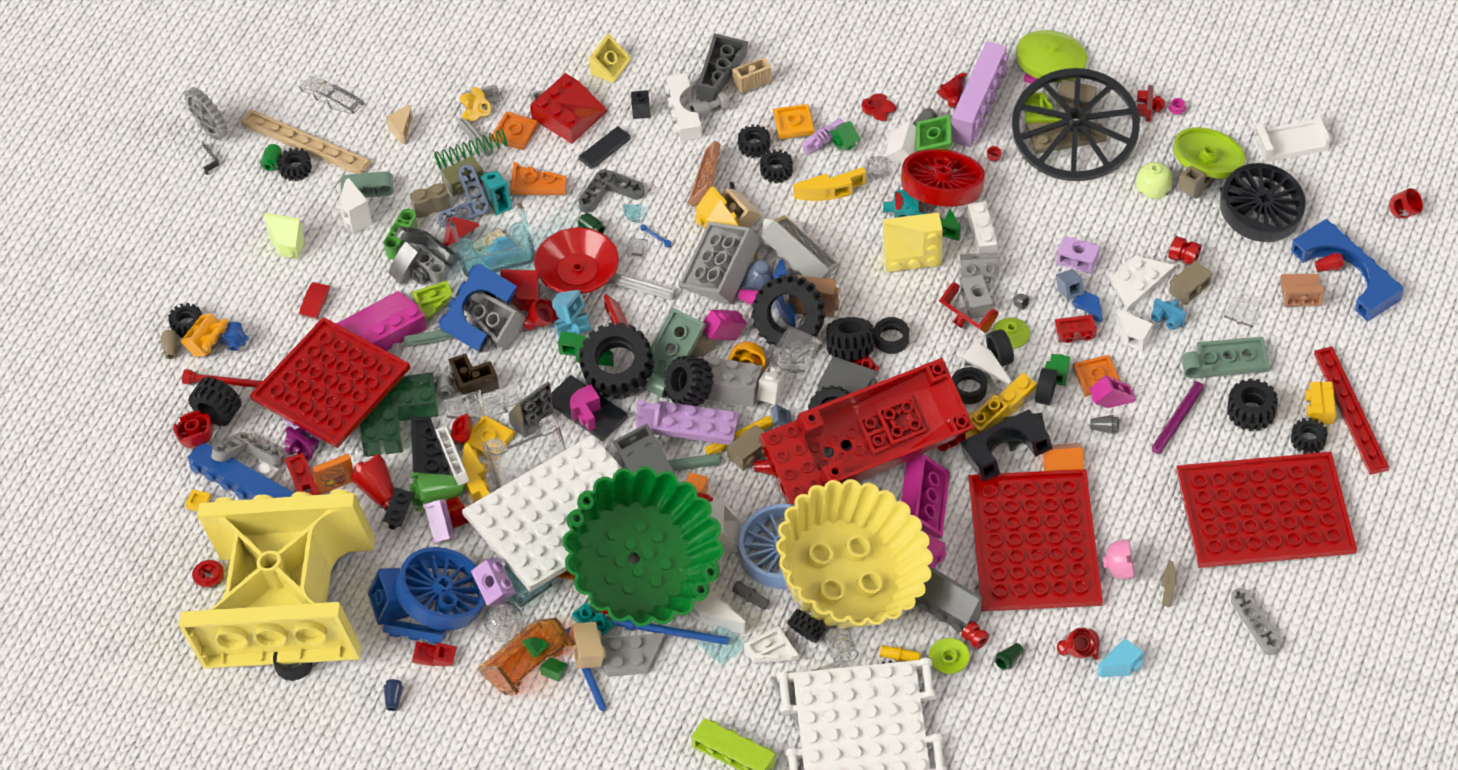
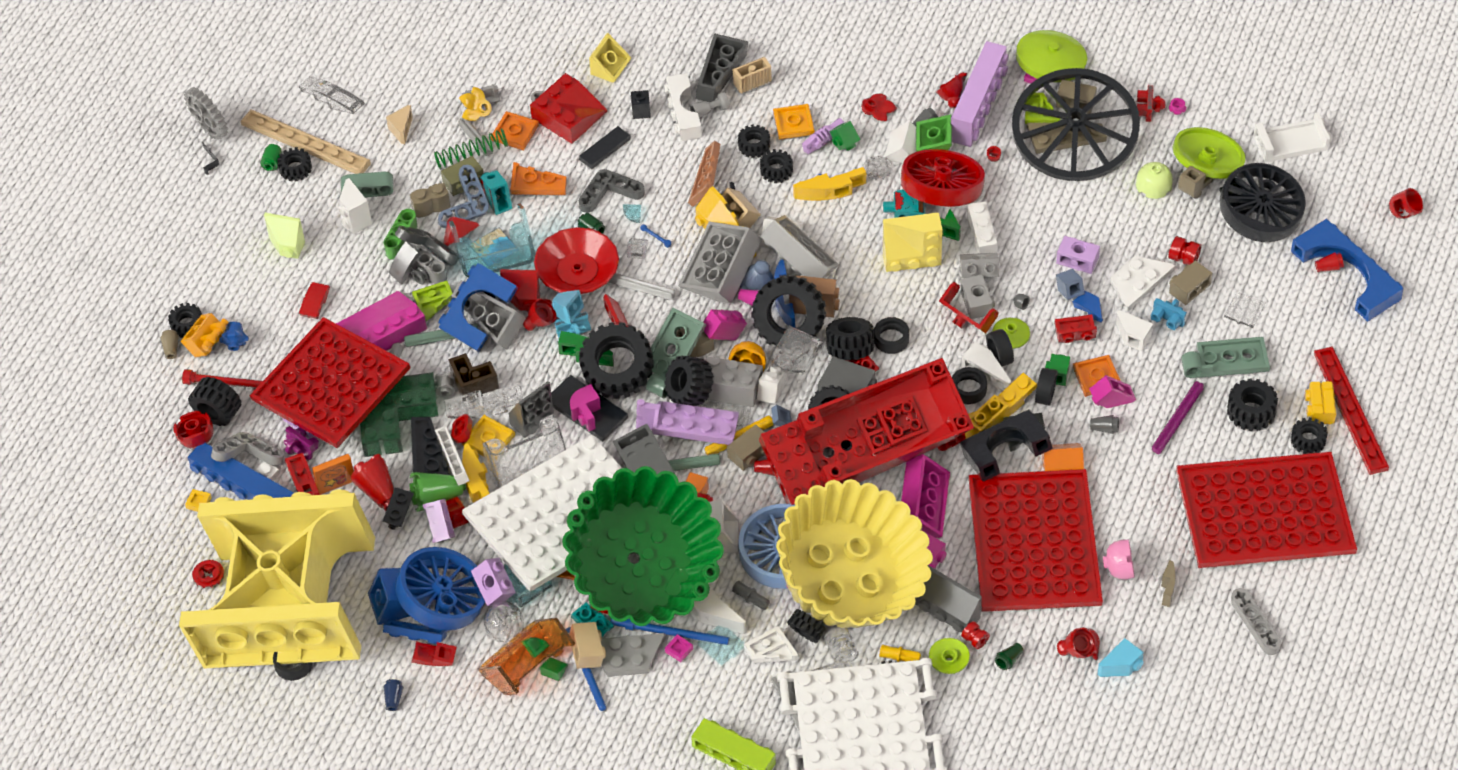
(678, 648): none -> dark pink plate
(1301, 290): nougat bracket -> none

